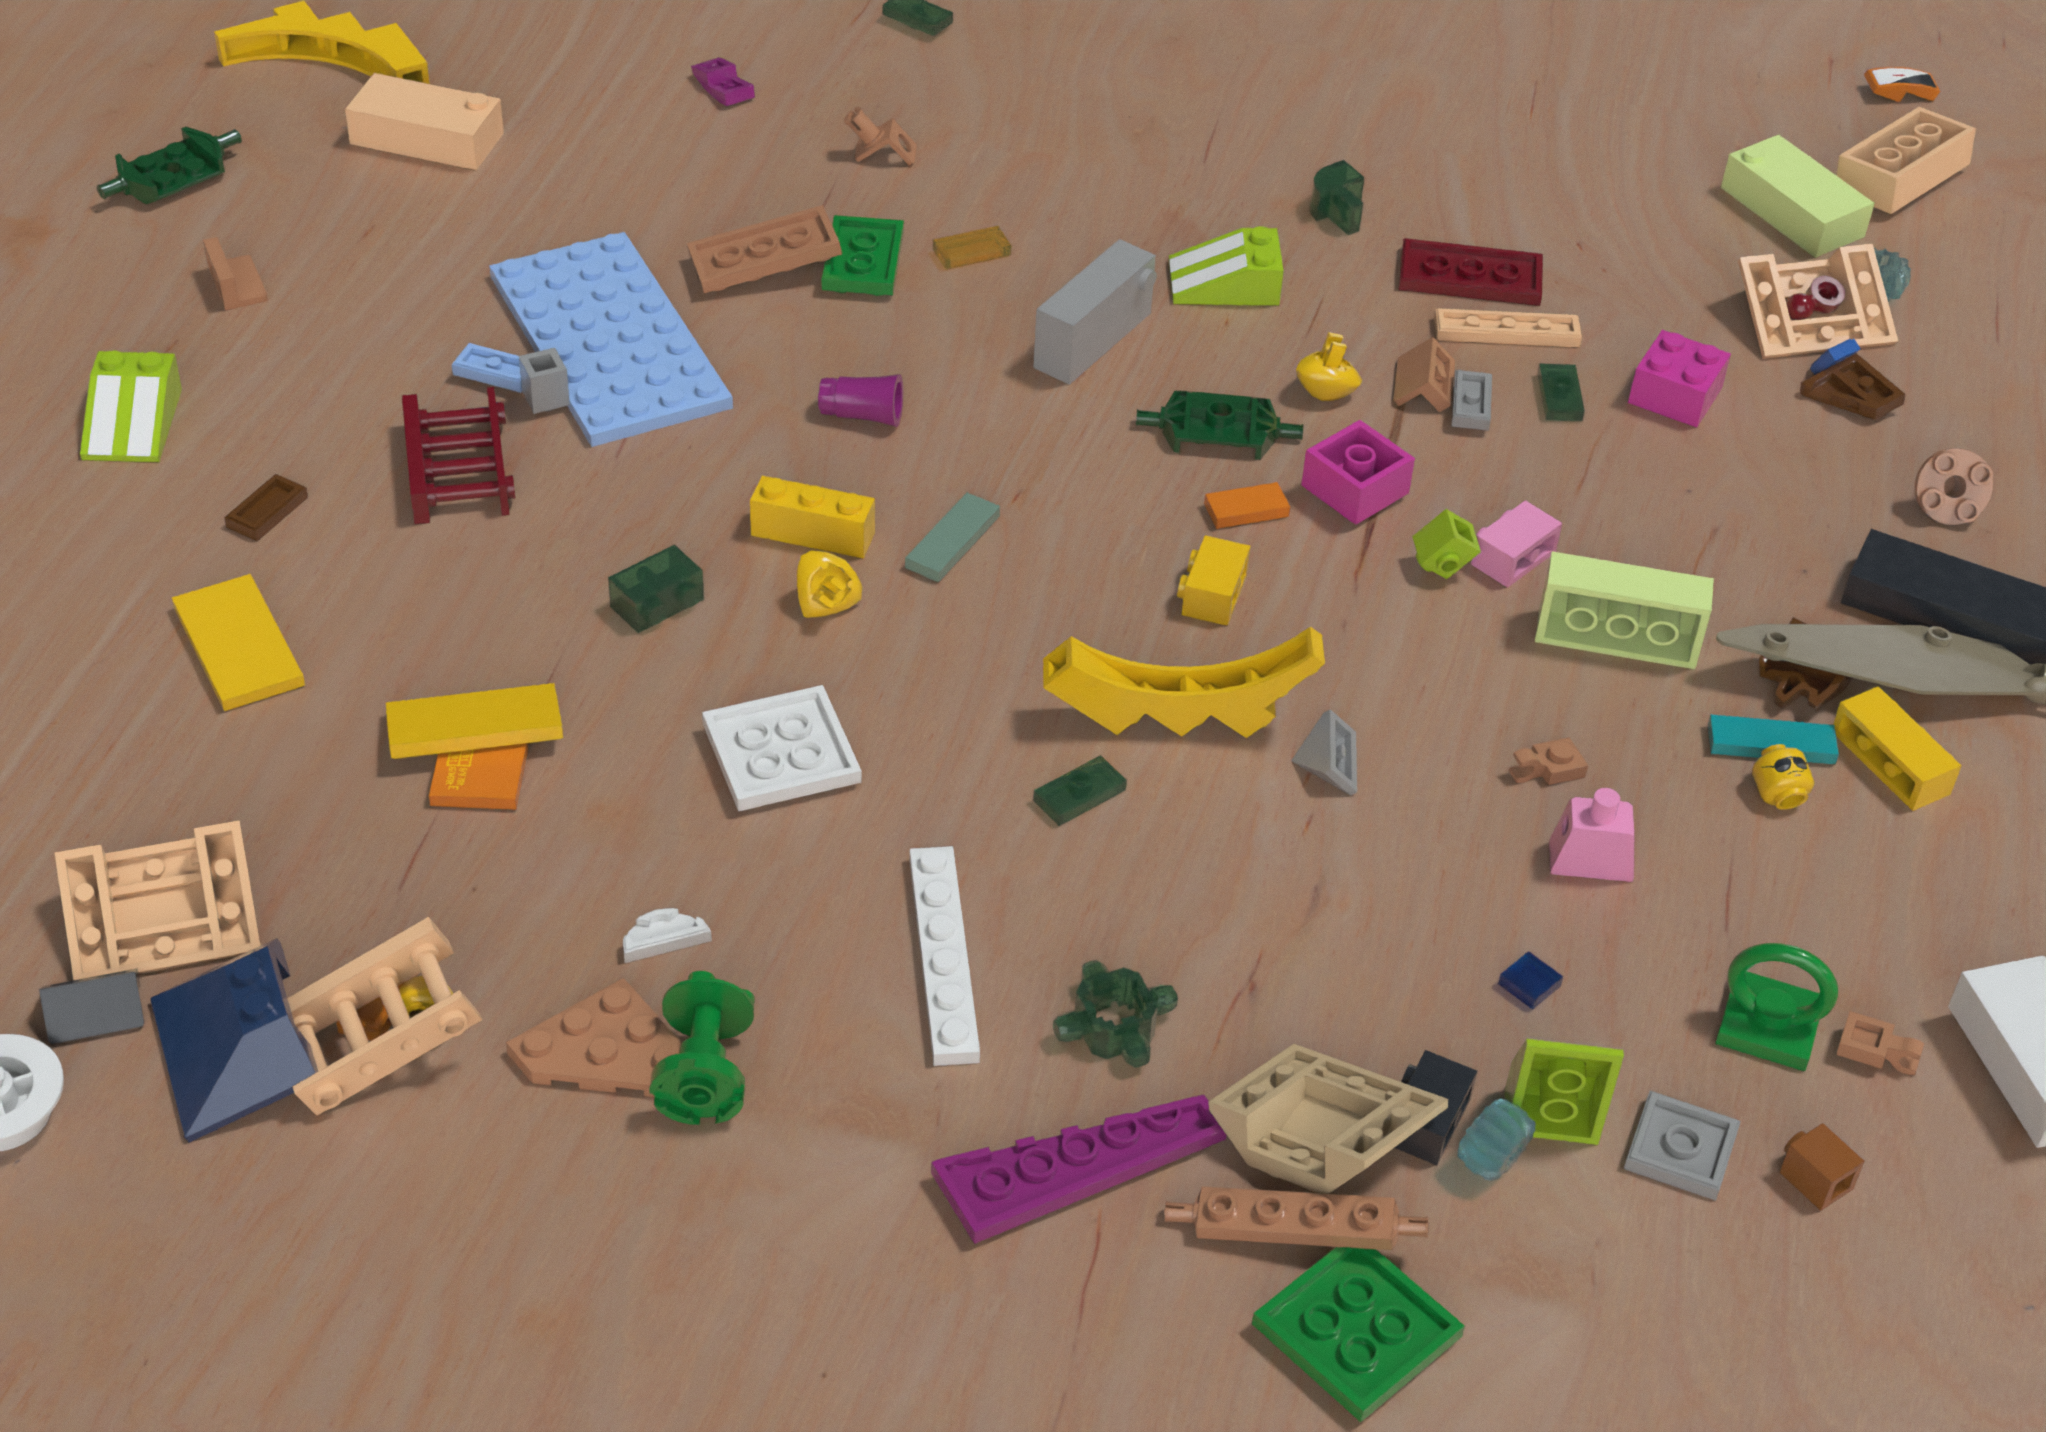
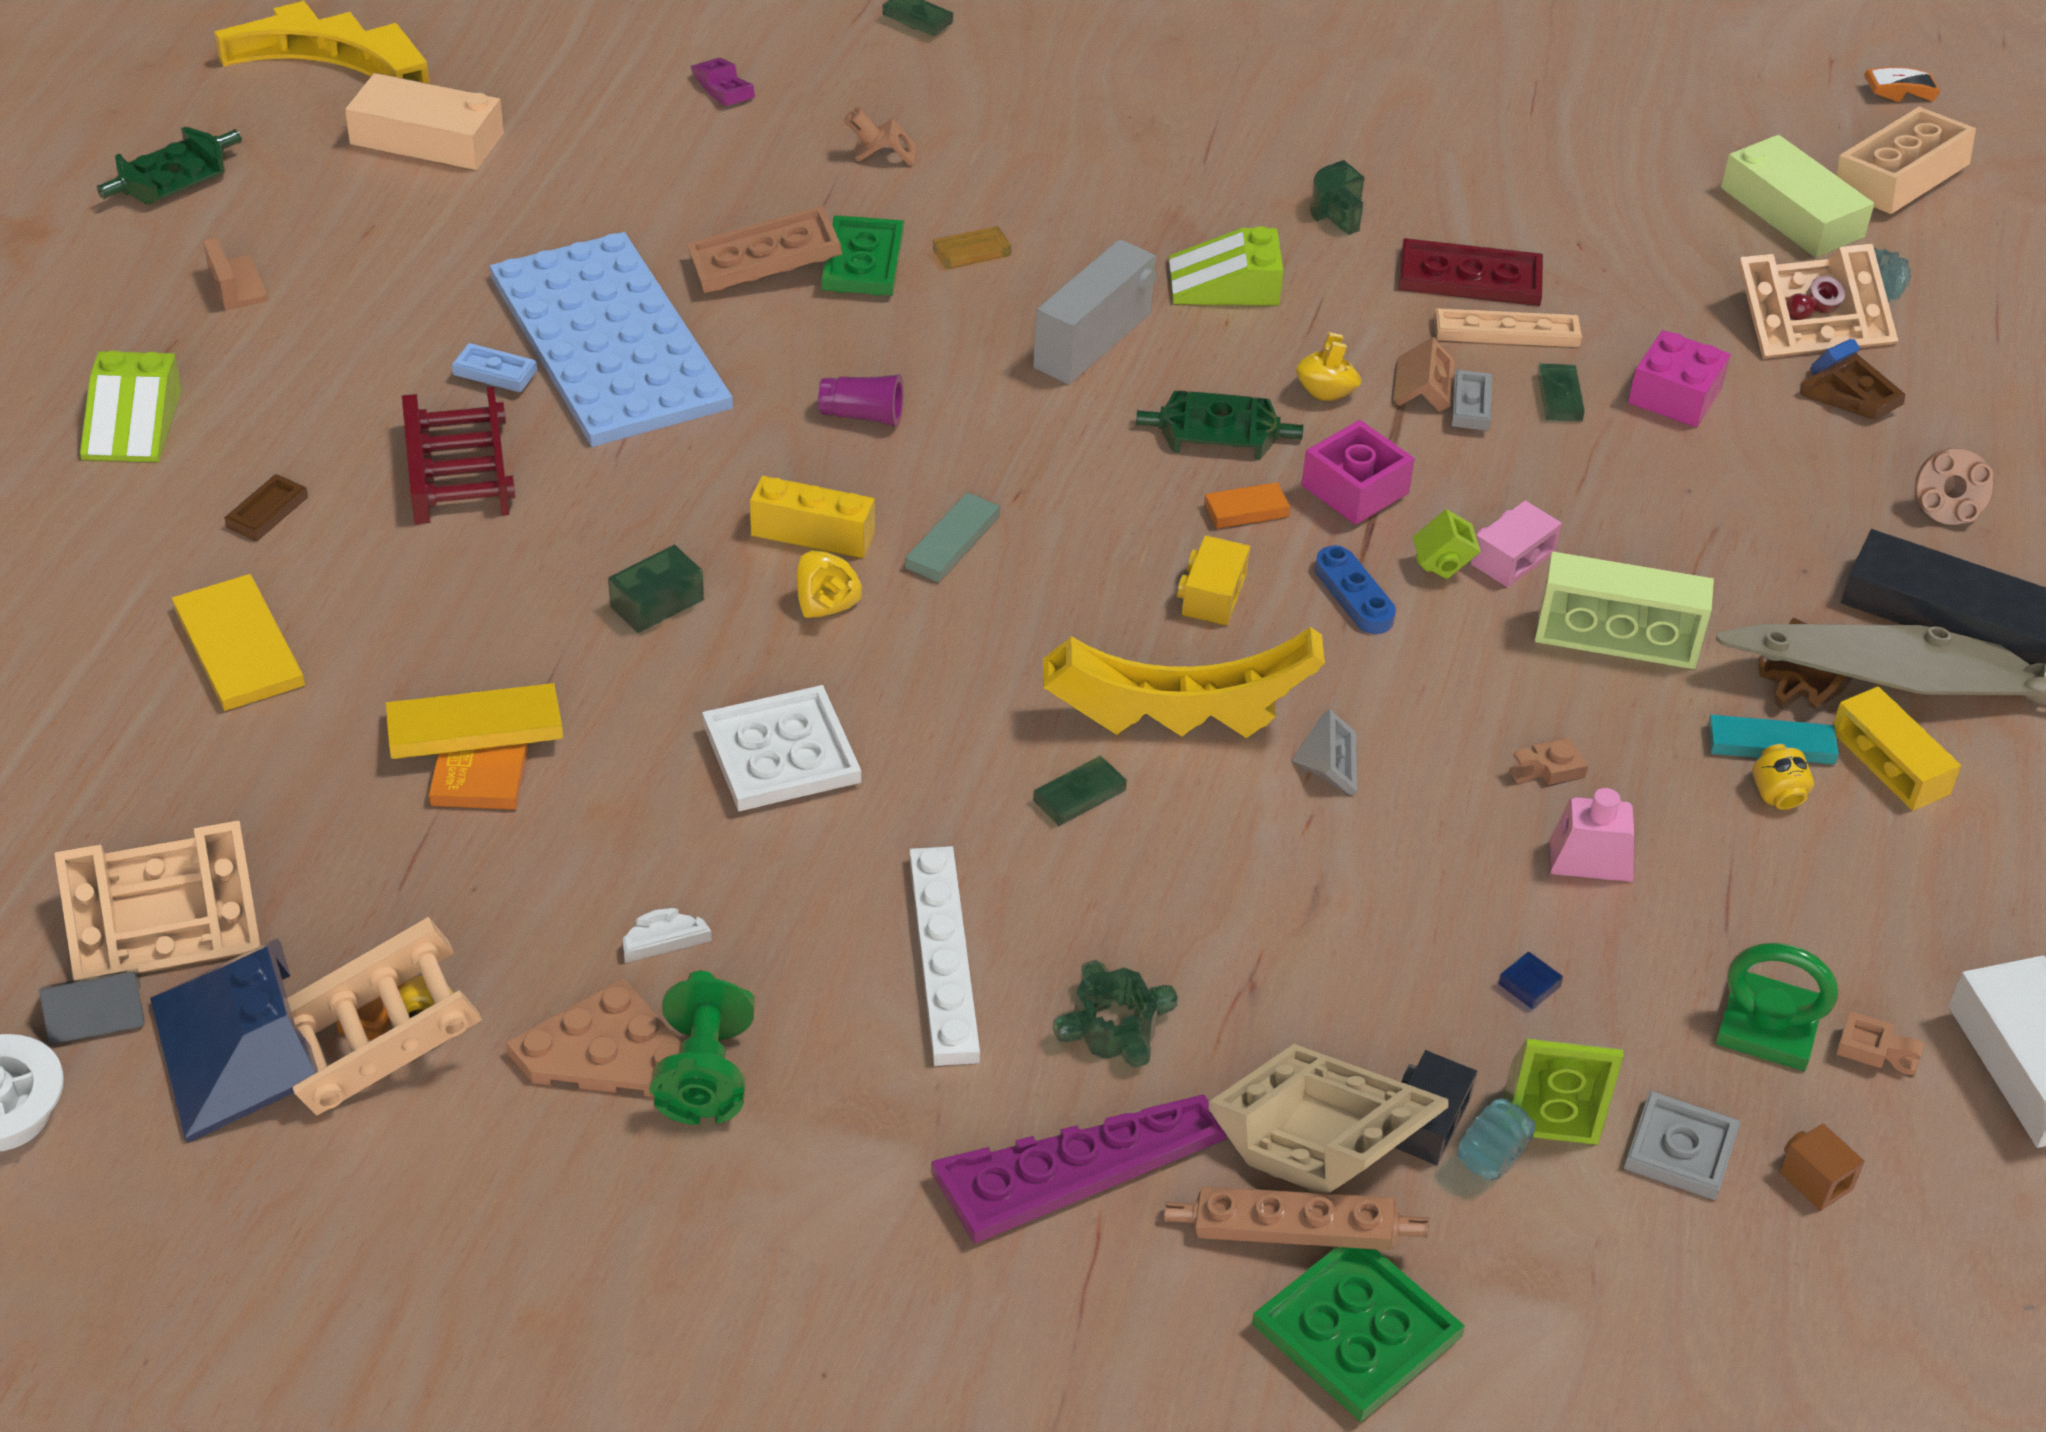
(544, 380): light grey brick -> none
(1355, 589): none -> blue plate

